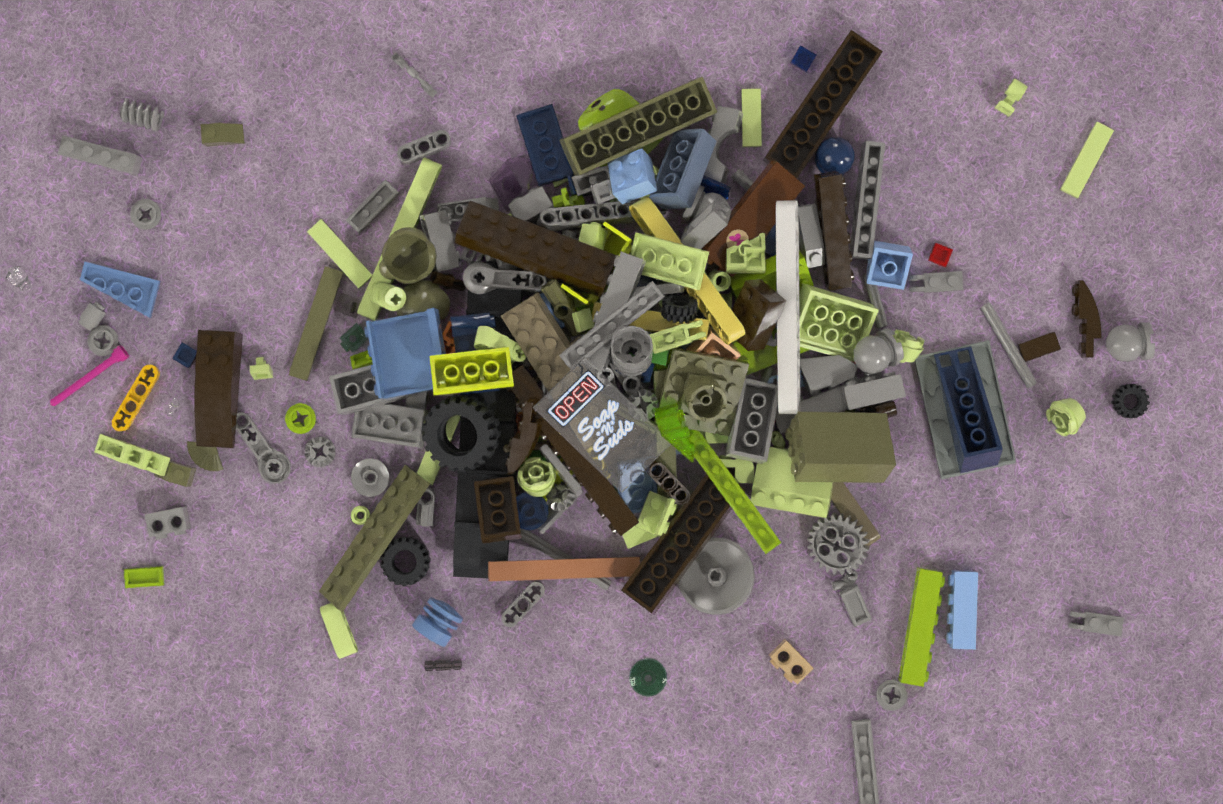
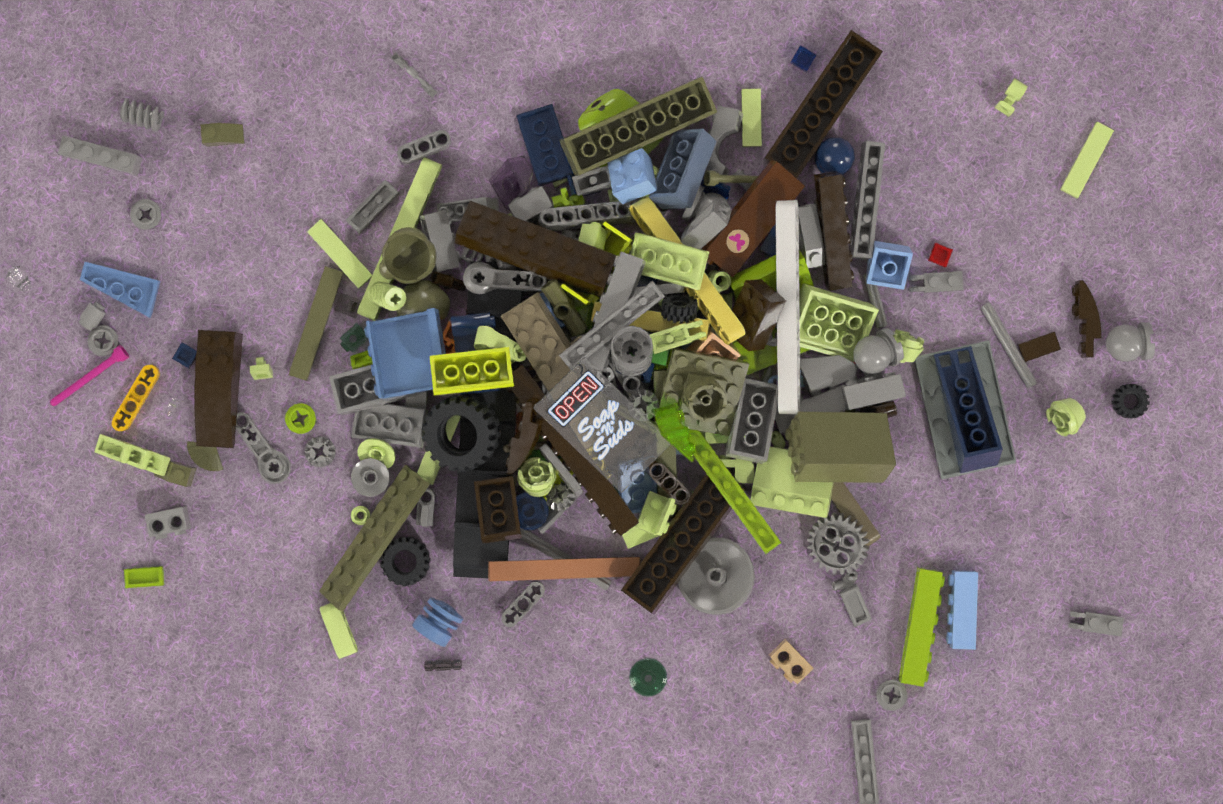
(378, 450): none -> yellowish green dish
(583, 320): yellowish green tile -> none
(602, 191): light grey plate -> none
(712, 178): none -> olive piece
(747, 257): yellowish green slope -> none

